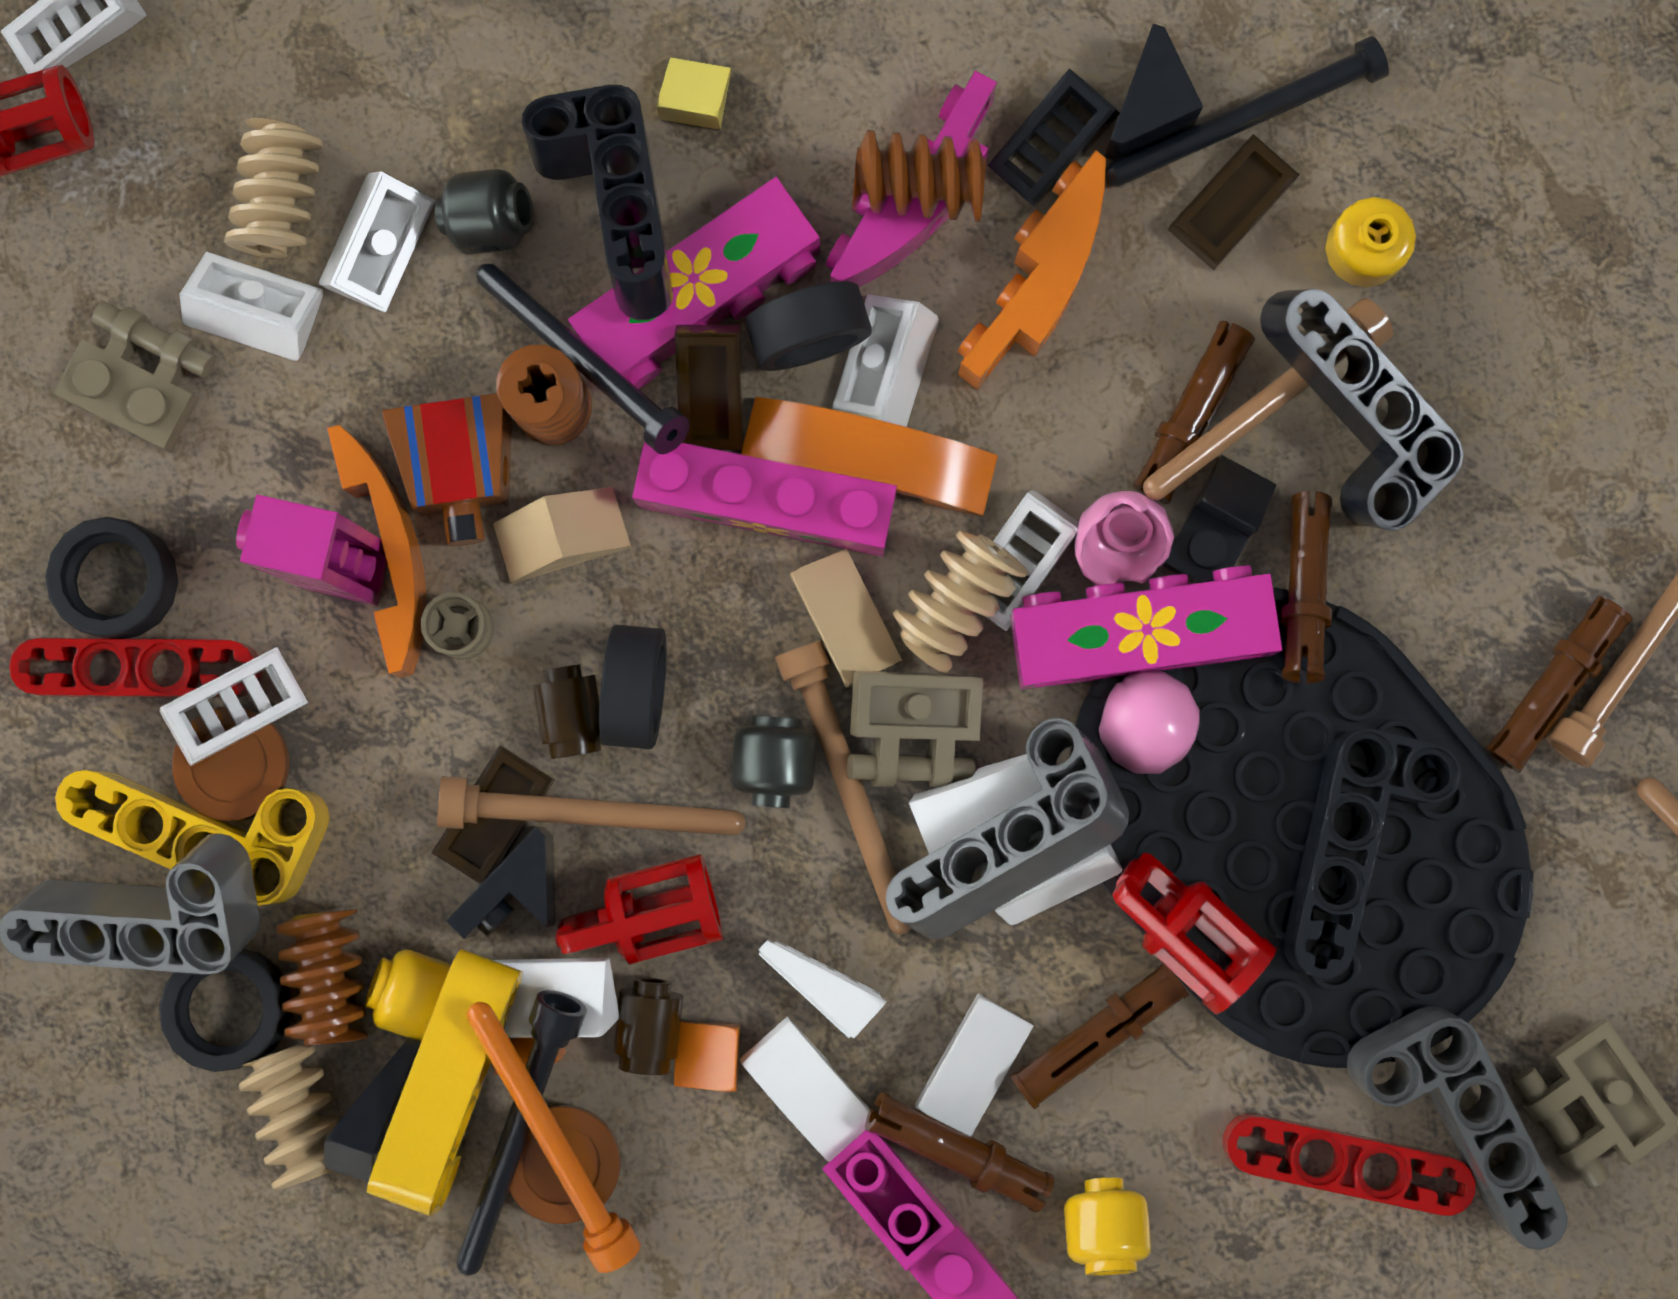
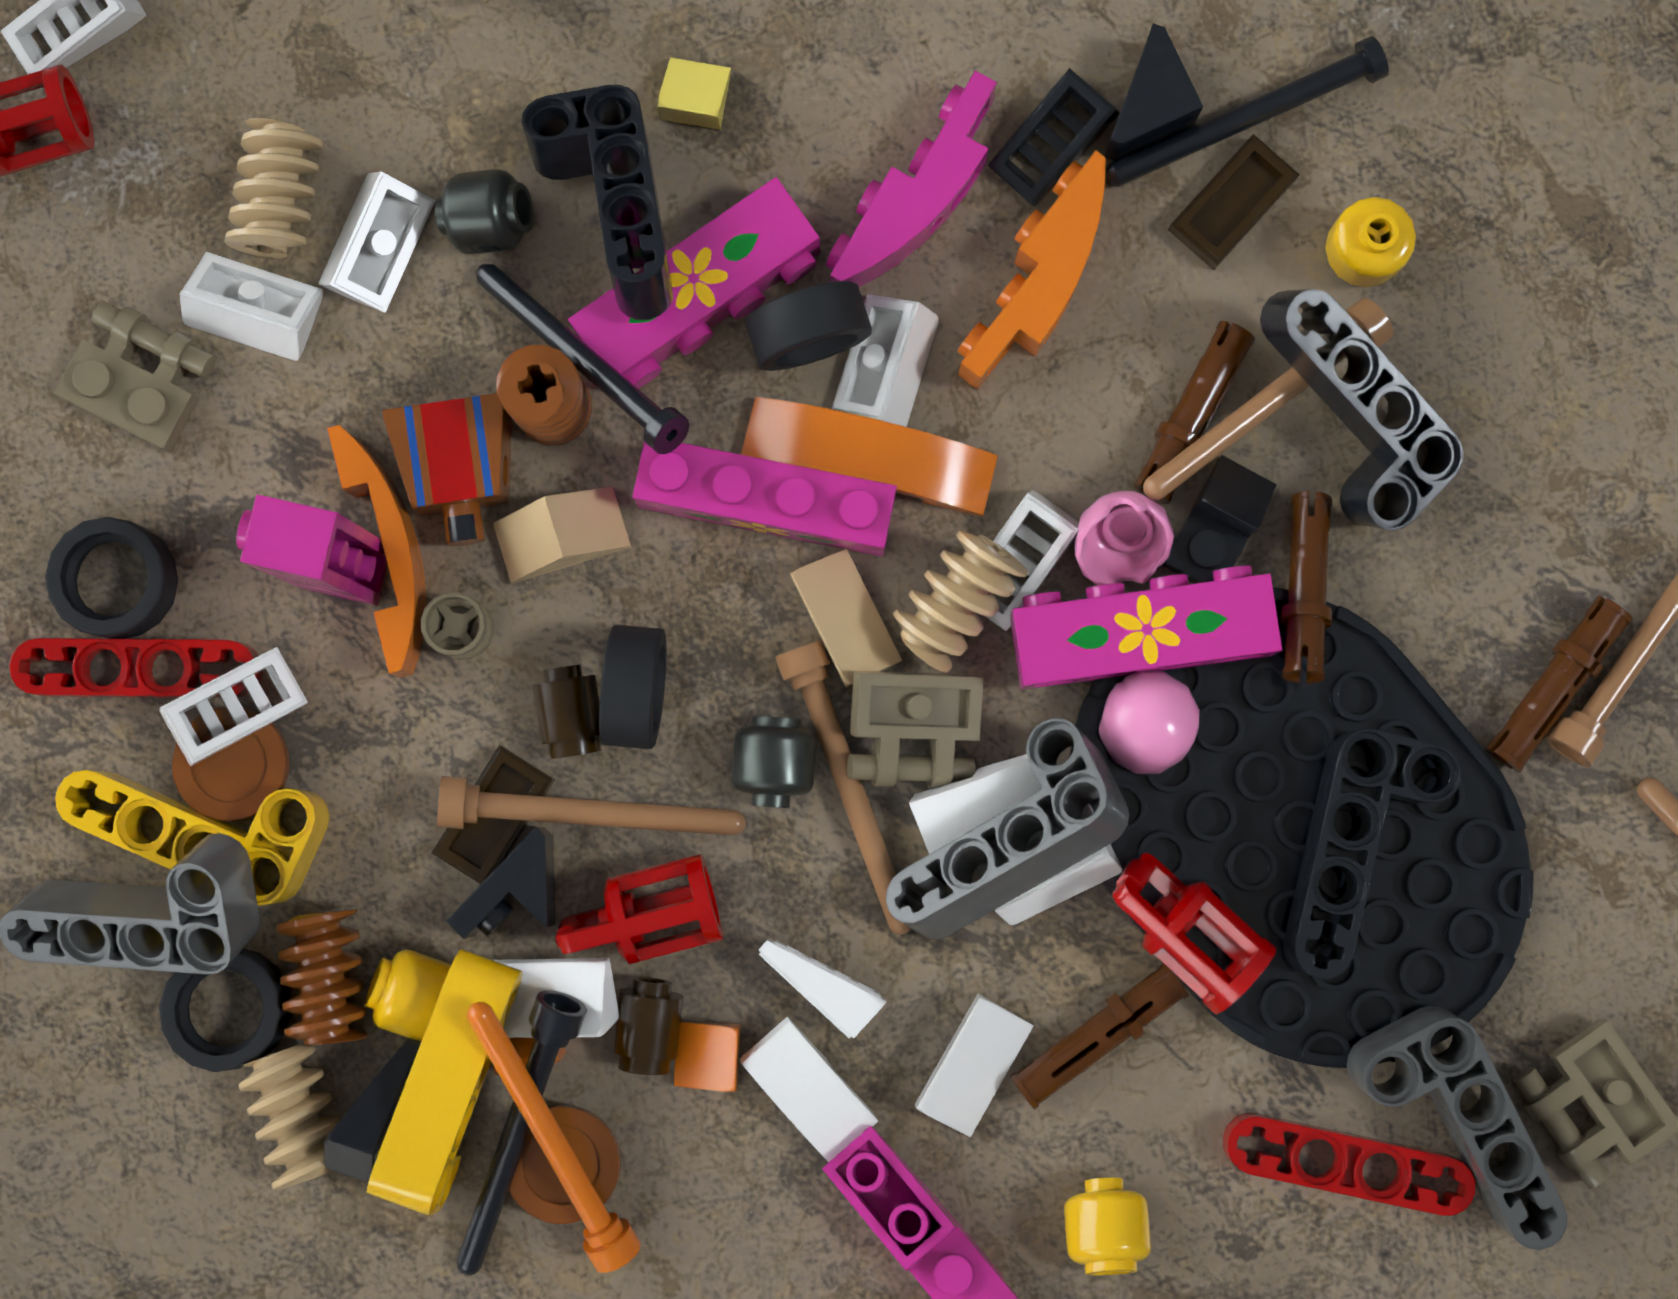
(710, 384): dark brown tile -> none
(919, 175): dark orange piece -> none
(983, 1164): reddish brown pin -> none

